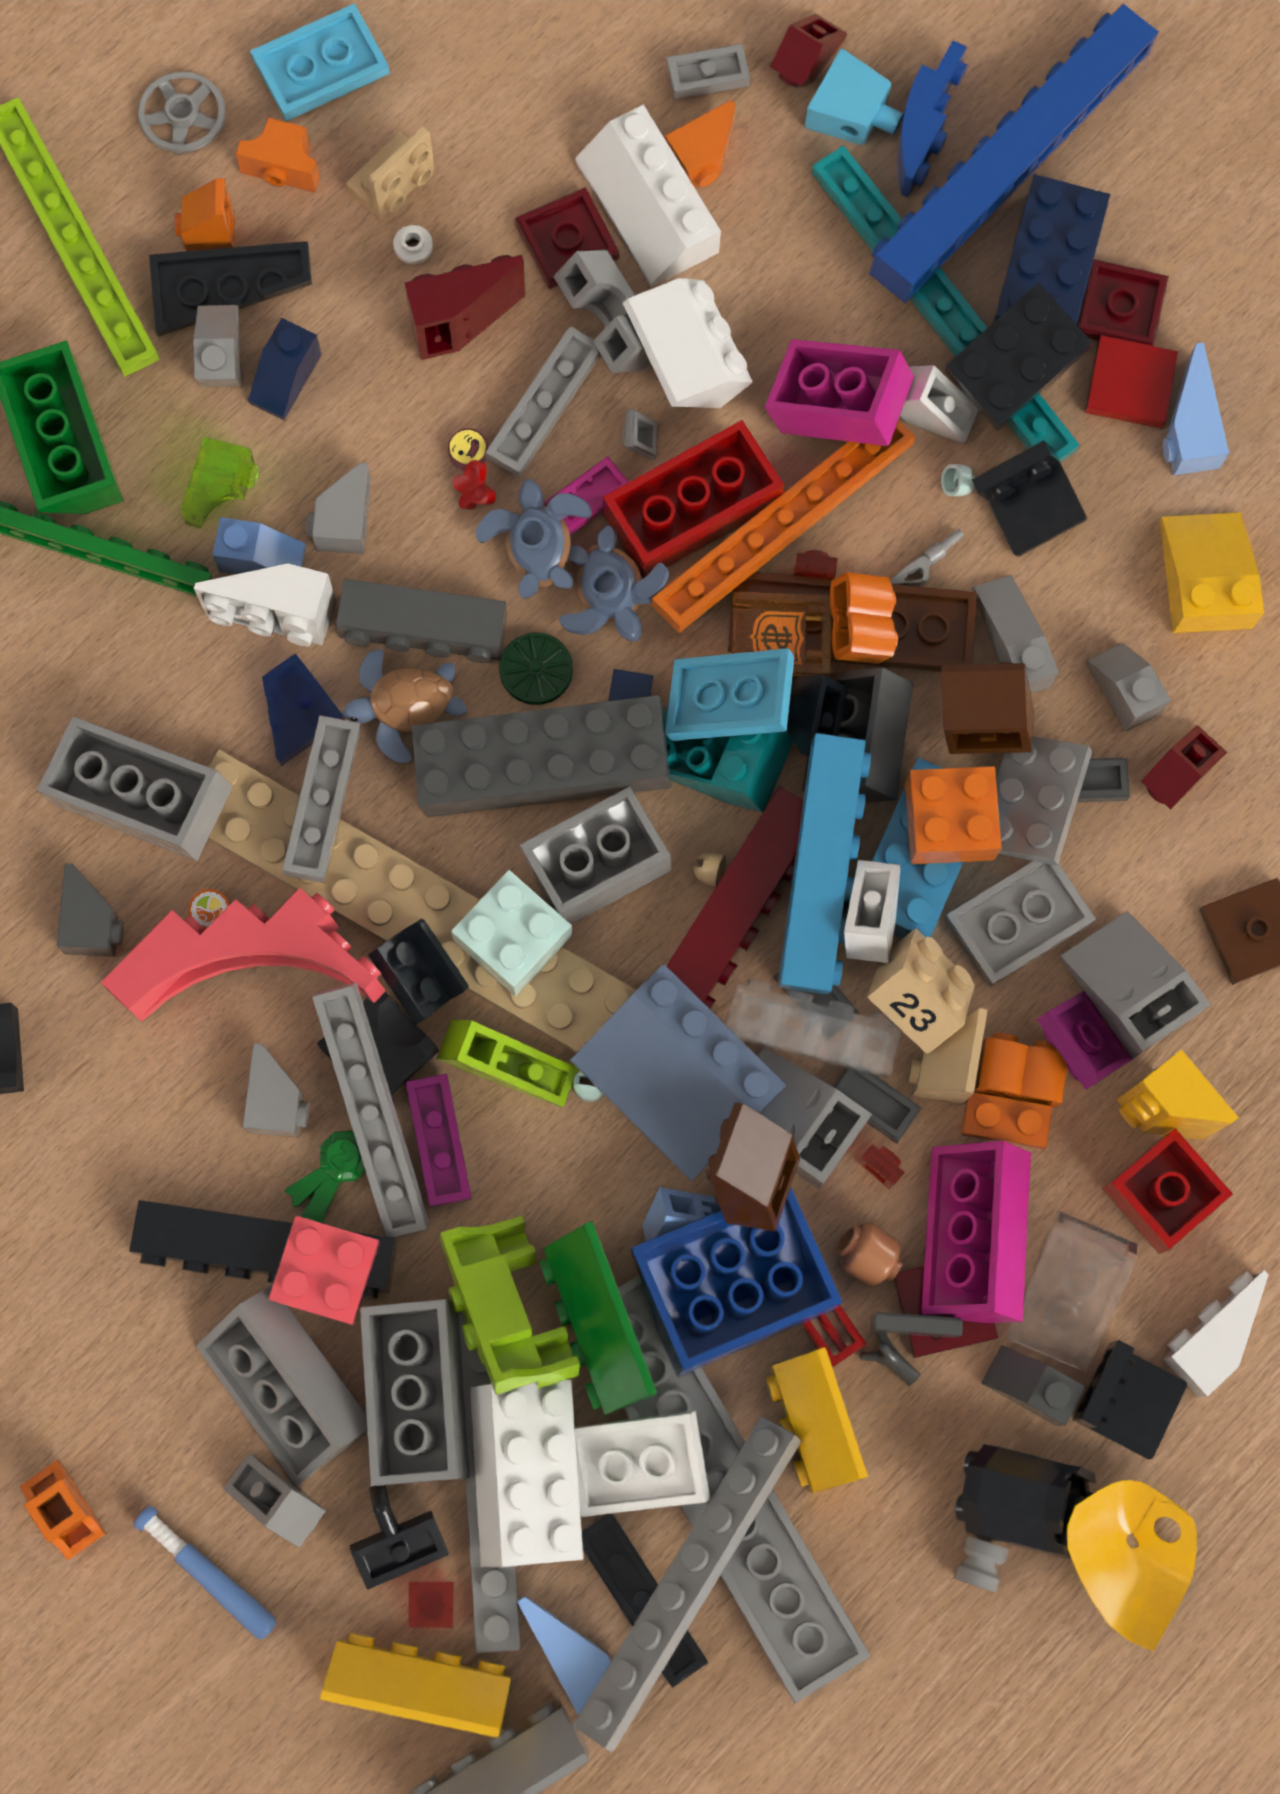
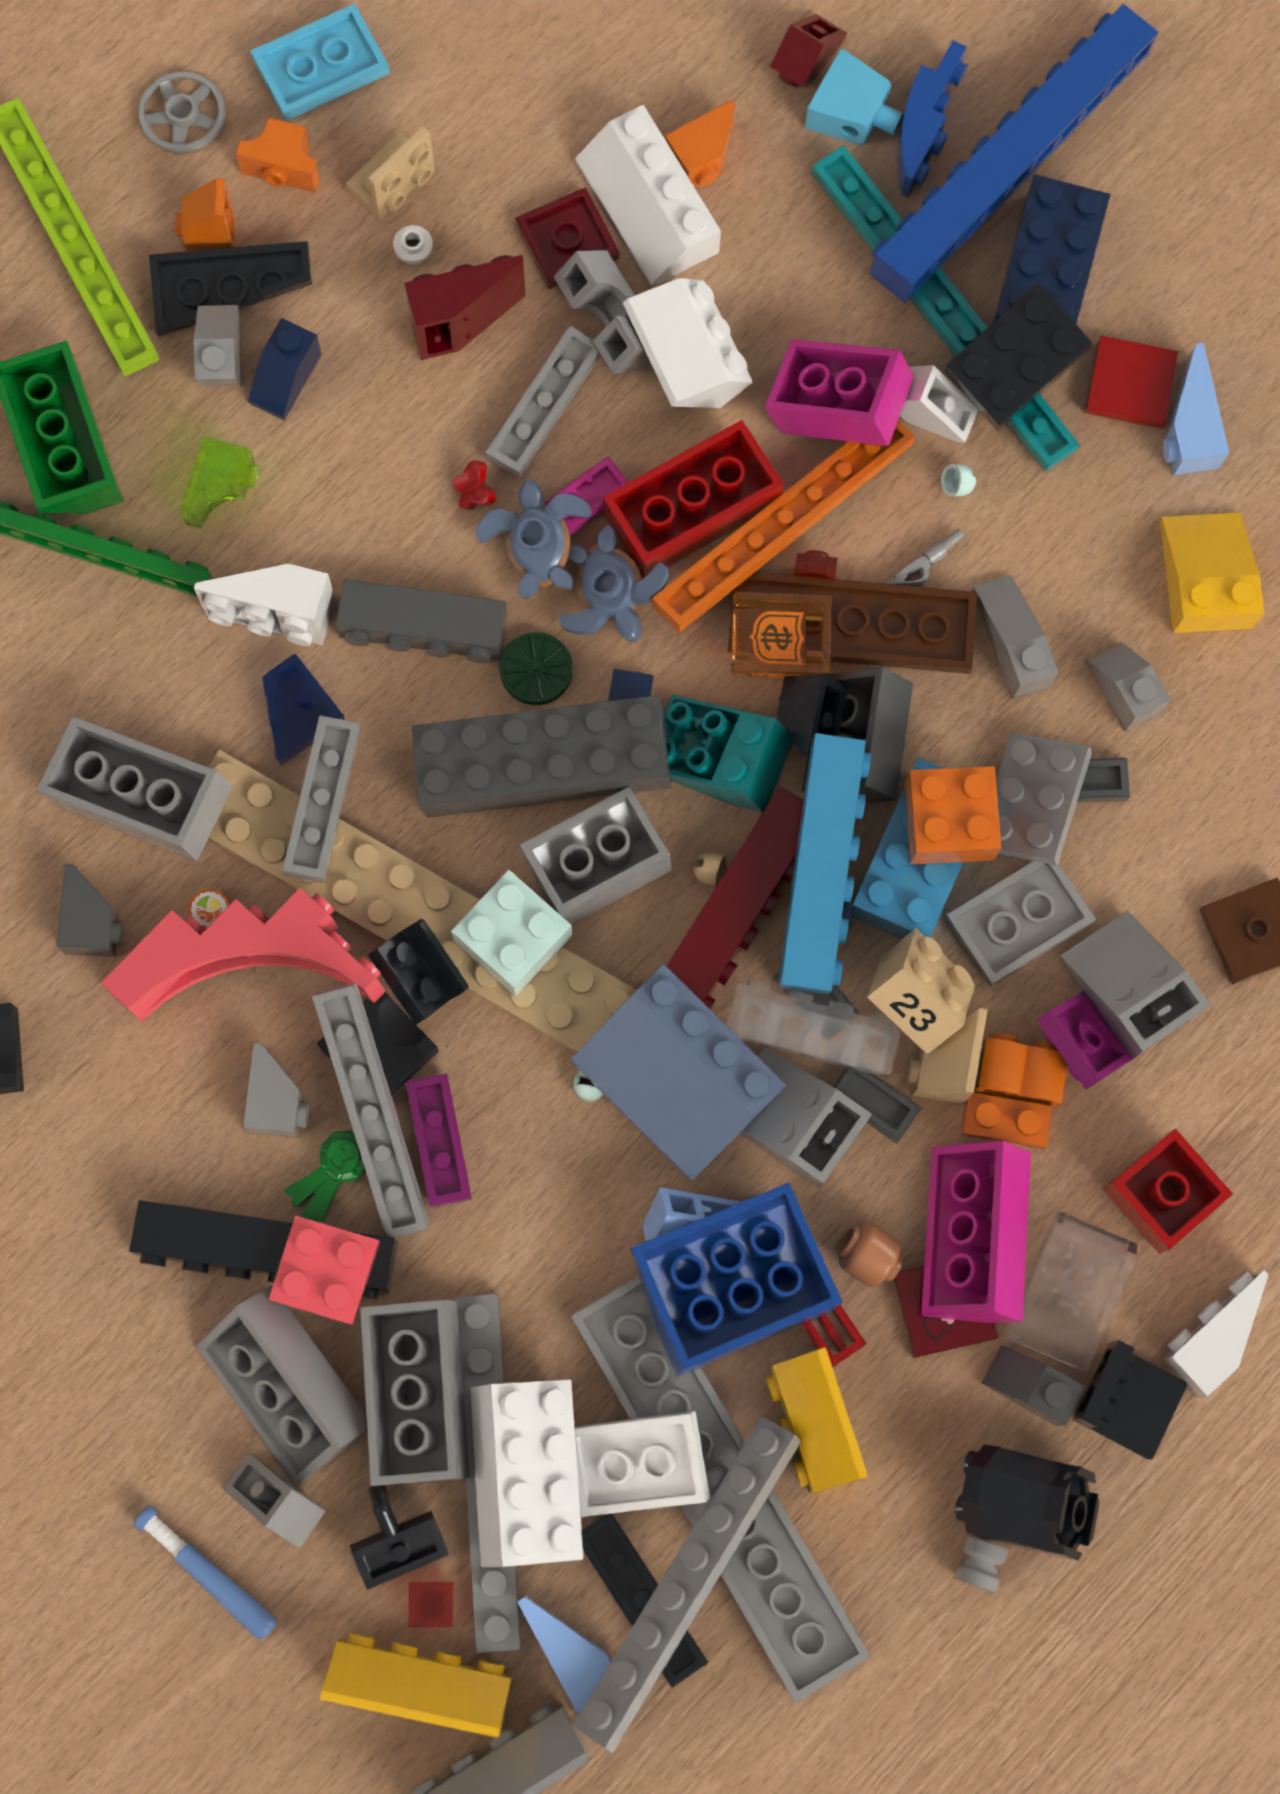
(61, 1511): orange brick -> none
(253, 546): medium blue slope -> none
(342, 513): light grey slope -> none
(402, 700): animal -> none
(467, 446): tile -> none
(493, 1310): lime bracket -> none
(506, 1062): lime slope -> none
(598, 1320): green slope -> none
(639, 434): light grey slope -> none
(708, 71): light grey plate -> none
(730, 695): medium azure plate -> none
(752, 1169): slope -> none
(863, 618): orange brick -> none
(872, 912): white slope -> none
(882, 1165): clear red plate -> none
(892, 1359): dark grey bar -> none
(916, 1325): dark grey tile -> none
(987, 708): reddish brown slope -> none
(1031, 498): black bracket -> none
(1122, 303): dark red tile -> none
(1130, 1586): yellow piece -> none
(1176, 1098): yellow slope -> none
(1183, 767): dark red slope -> none

